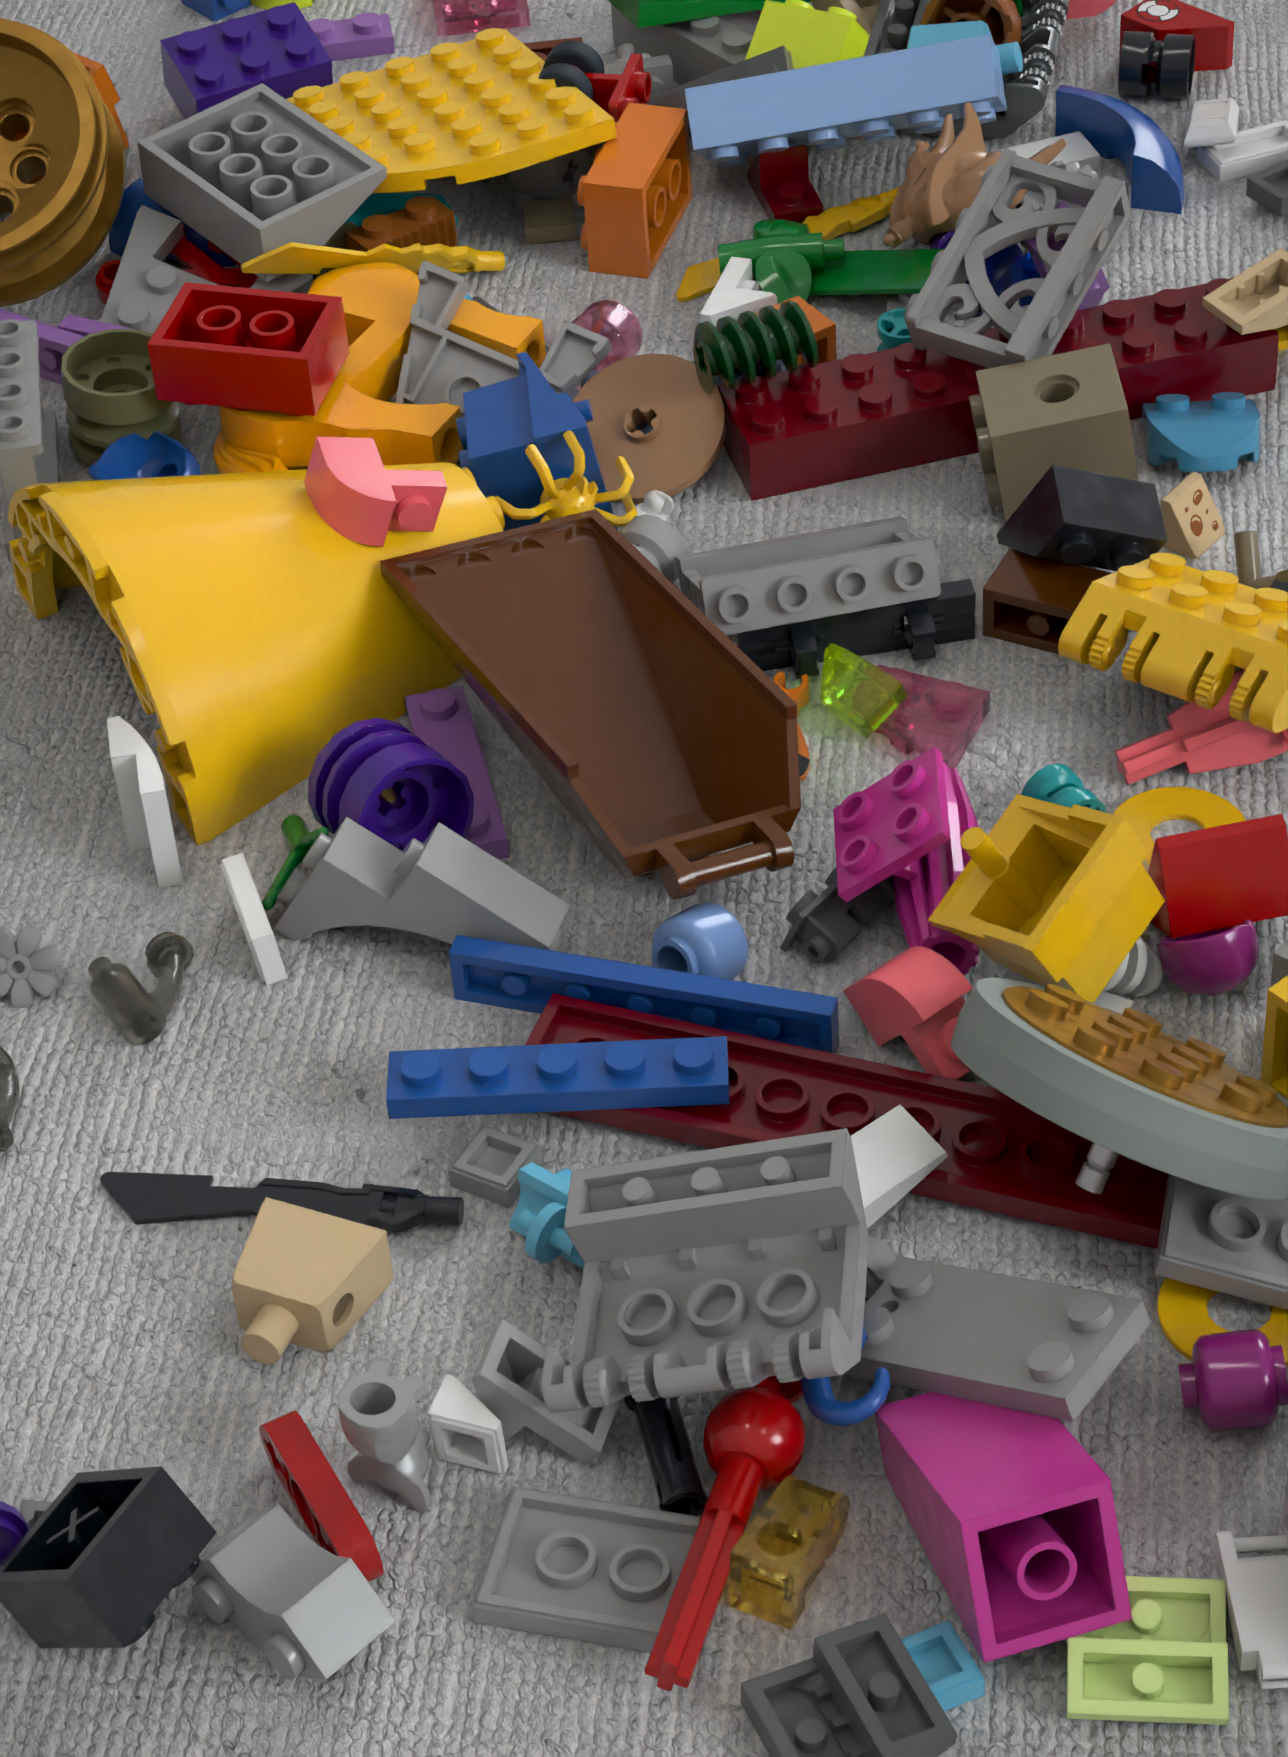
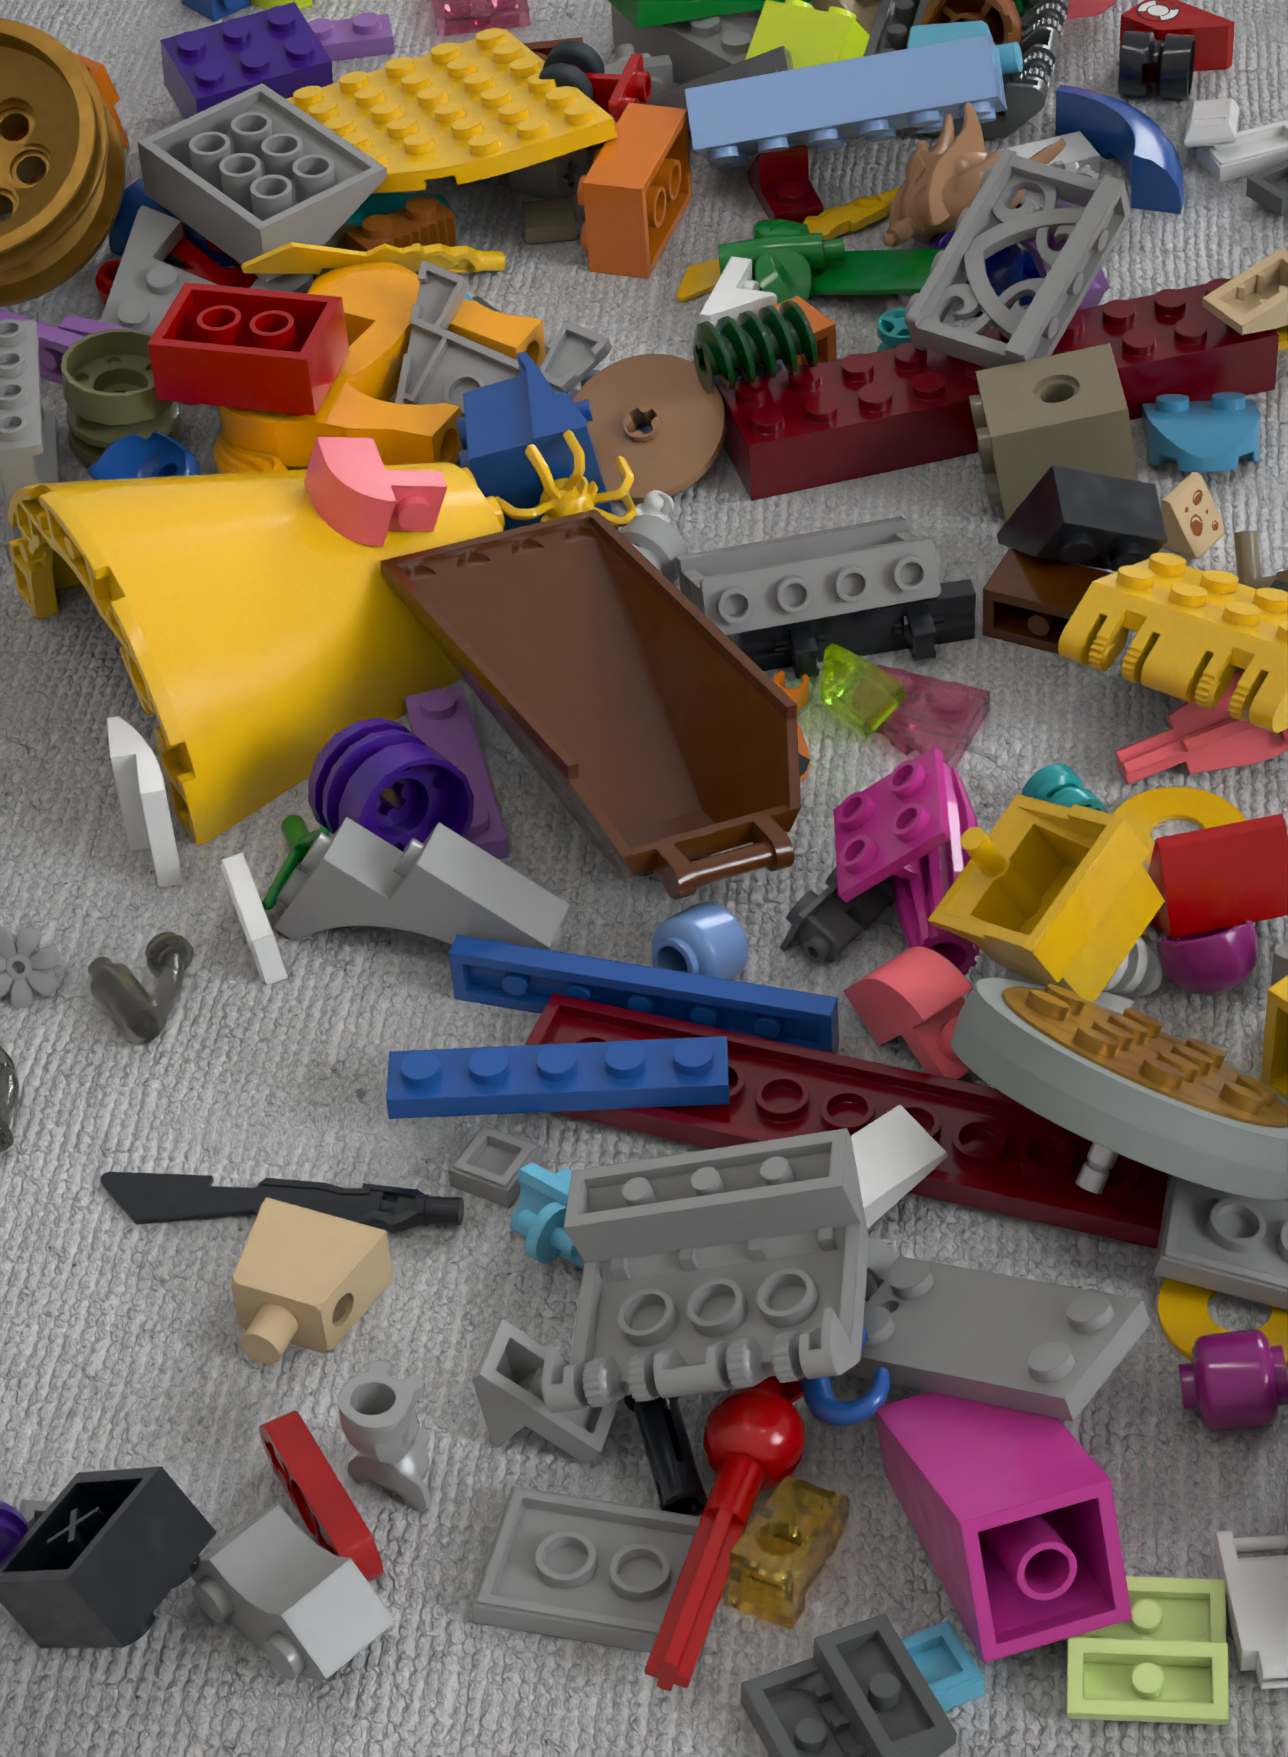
(466, 1429): white slope -> none
(616, 323): clear pink head -> none

